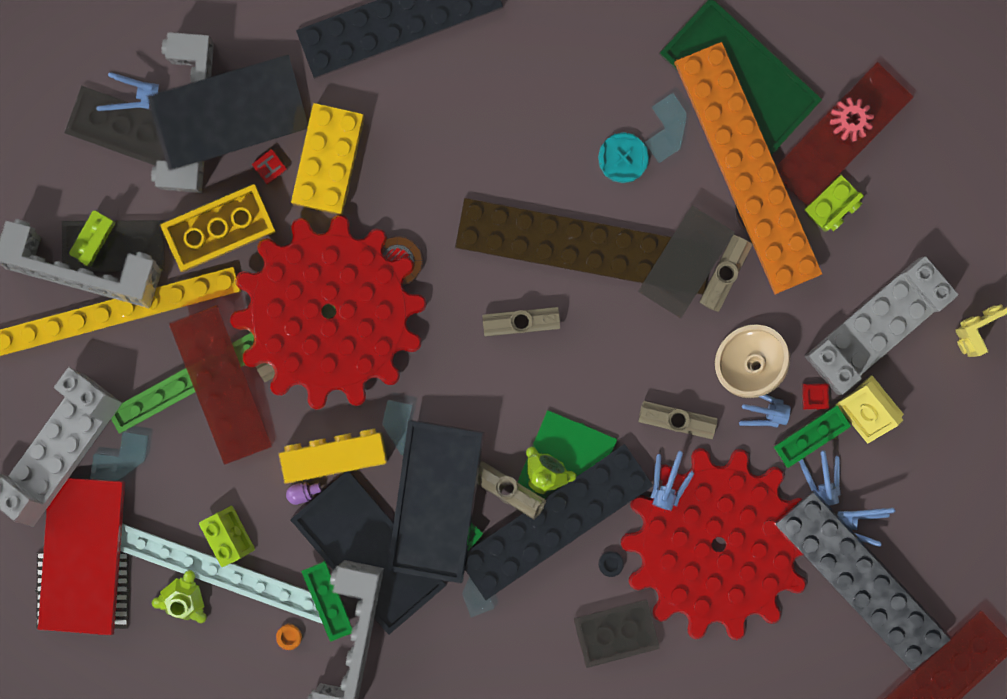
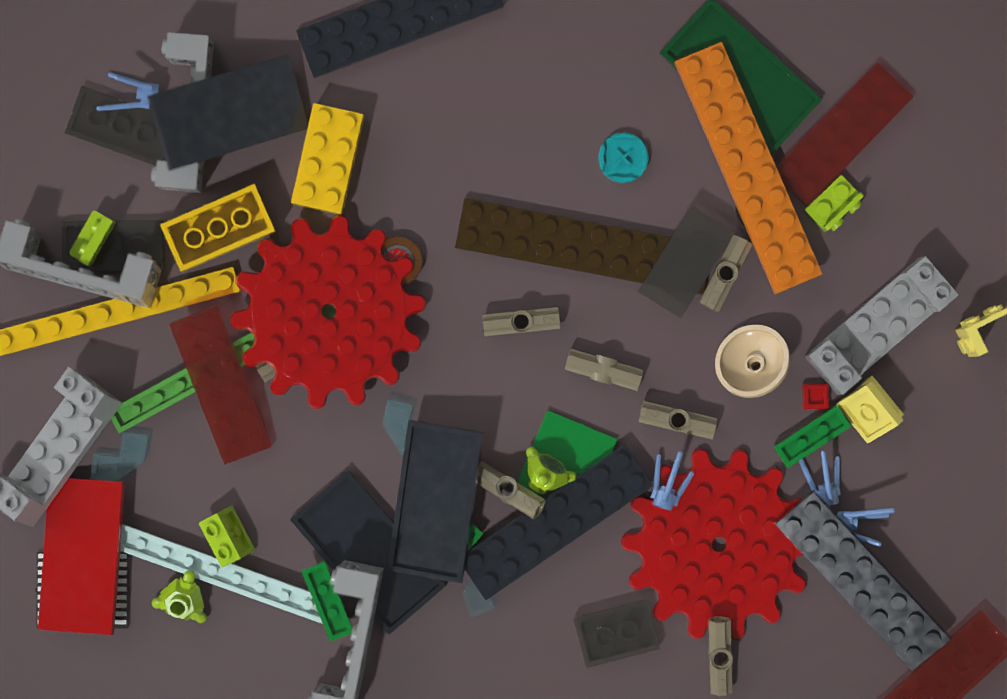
(269, 166): red tile -> none
(289, 637): orange tile -> none
(302, 492): medium lavender cylinder -> none
(333, 457): yellow brick -> none
(604, 369): none -> dark tan piece
(610, 564): black tile -> none
(673, 119): clear light blue tile -> none
(720, 641): none -> dark tan piece
(776, 412): medium blue plant -> none
(851, 110): coral gear -> none

